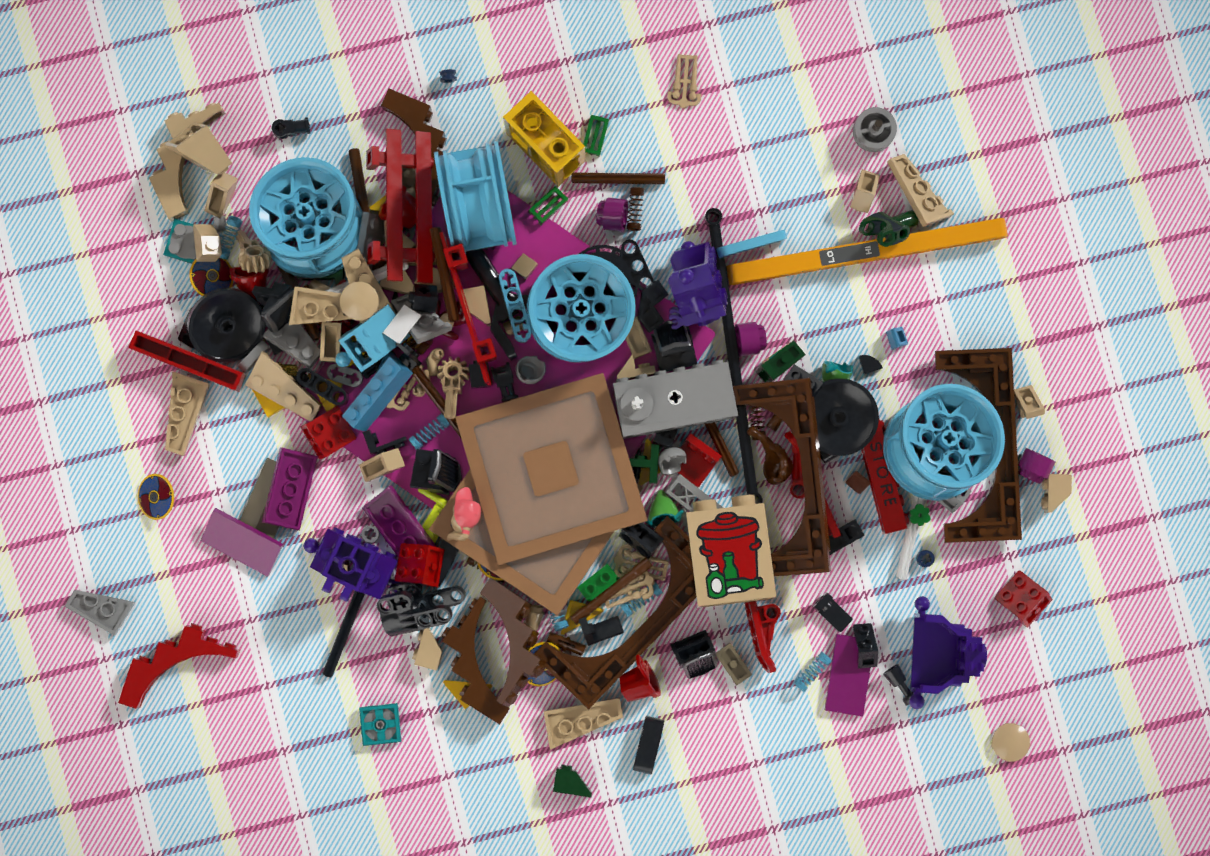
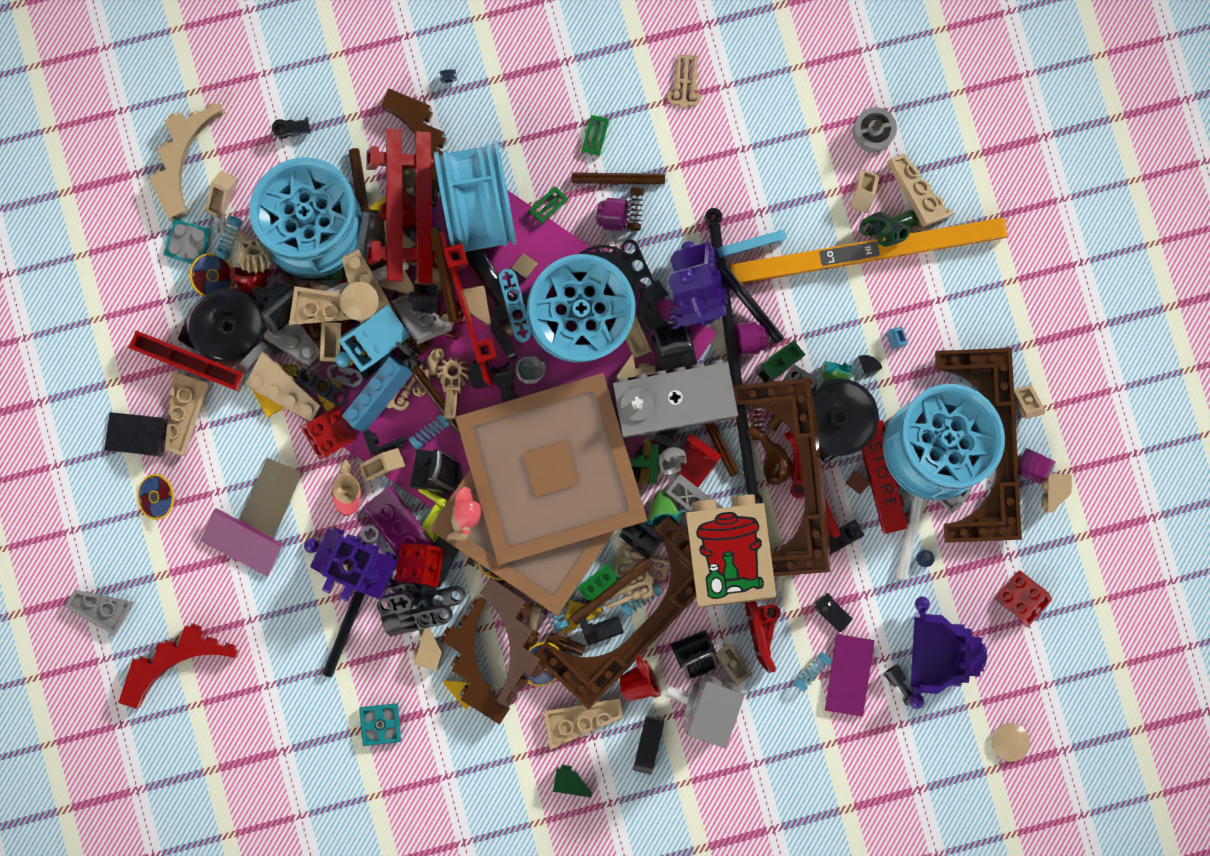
(135, 434): none -> black slope
(200, 148): tan slope -> none
(206, 243): tan slope -> none
(289, 488): magenta tile -> none
(346, 491): none -> tan hair
(402, 324): white sticker -> none
(548, 143): yellow piece -> none
(709, 709): none -> light grey piece
(751, 304): none -> black axle
(866, 645): black bracket -> none
(924, 516): green plant -> none

